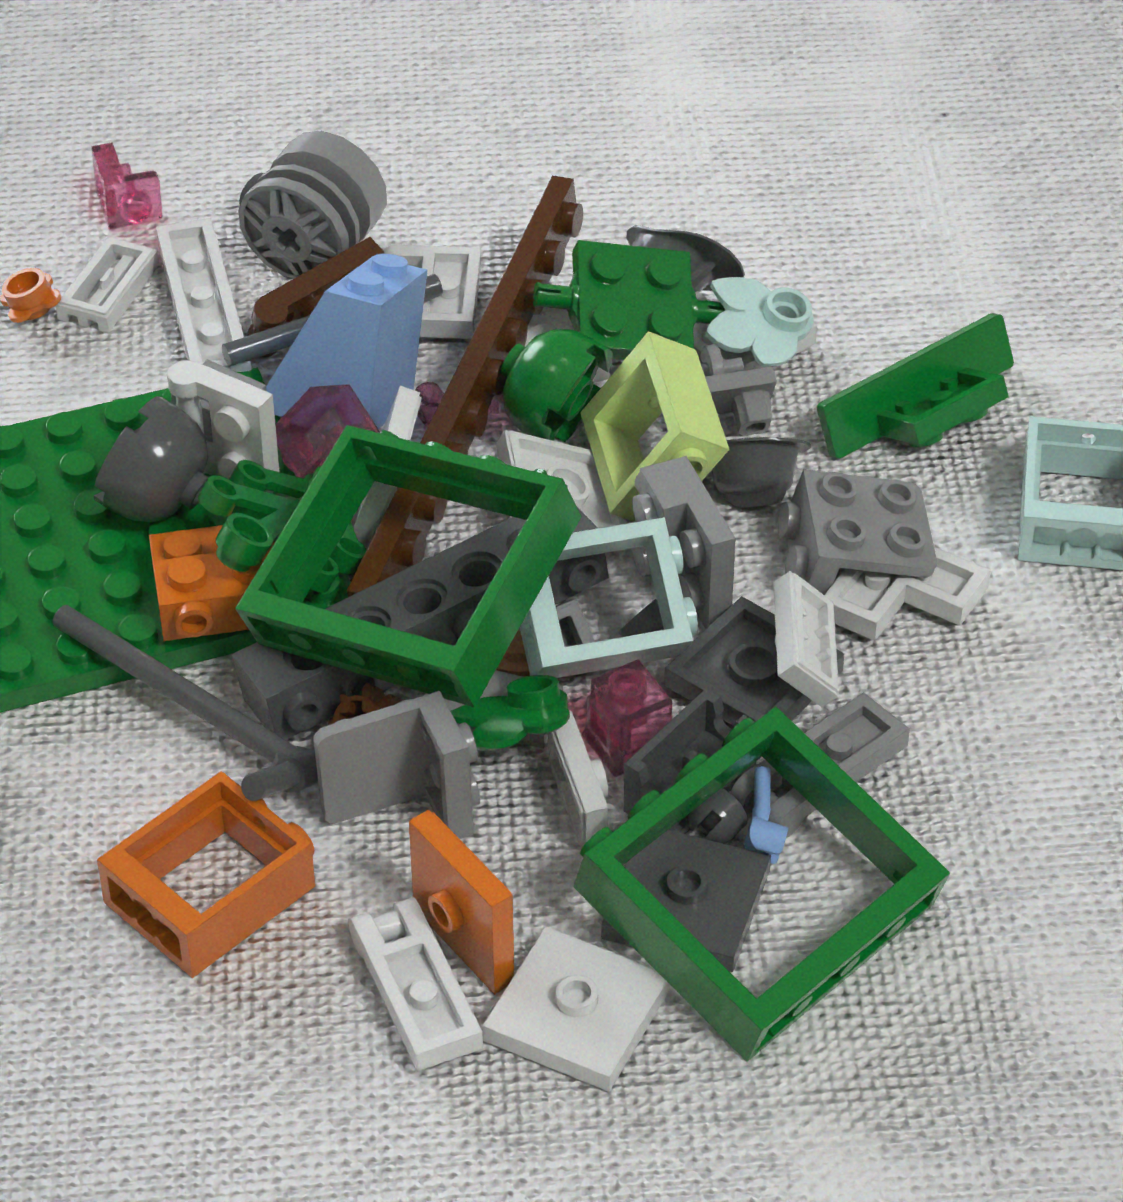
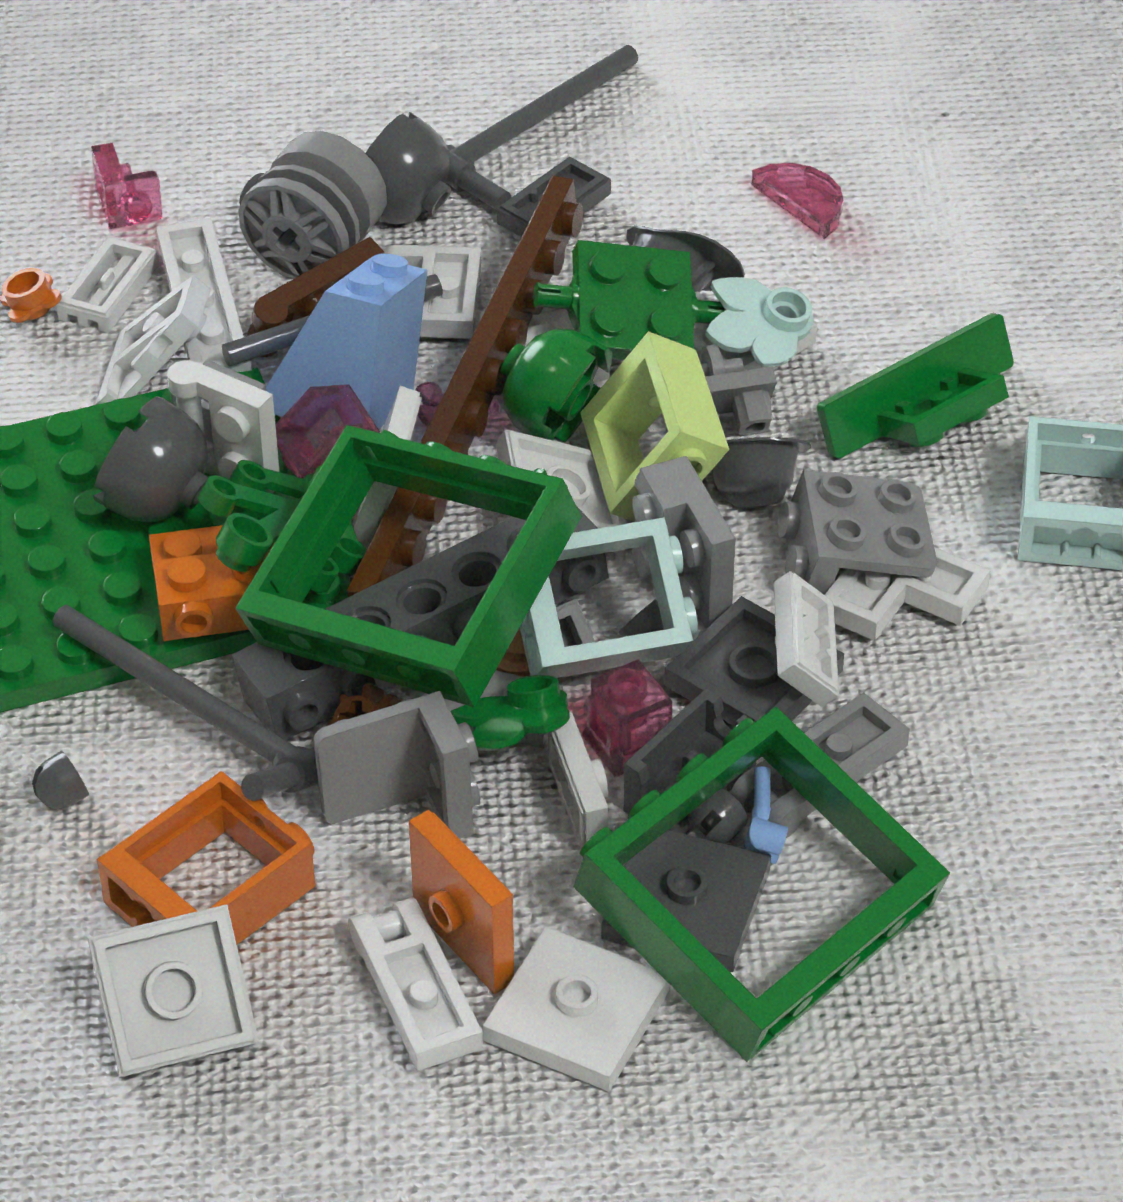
(58, 782): none -> dark grey hinge
(153, 339): none -> white wing
(173, 990): none -> white plate
(413, 168): none -> dark grey cylinder
(462, 158): none -> dark grey bar
(589, 185): none -> dark grey plate
(803, 193): none -> clear pink tile

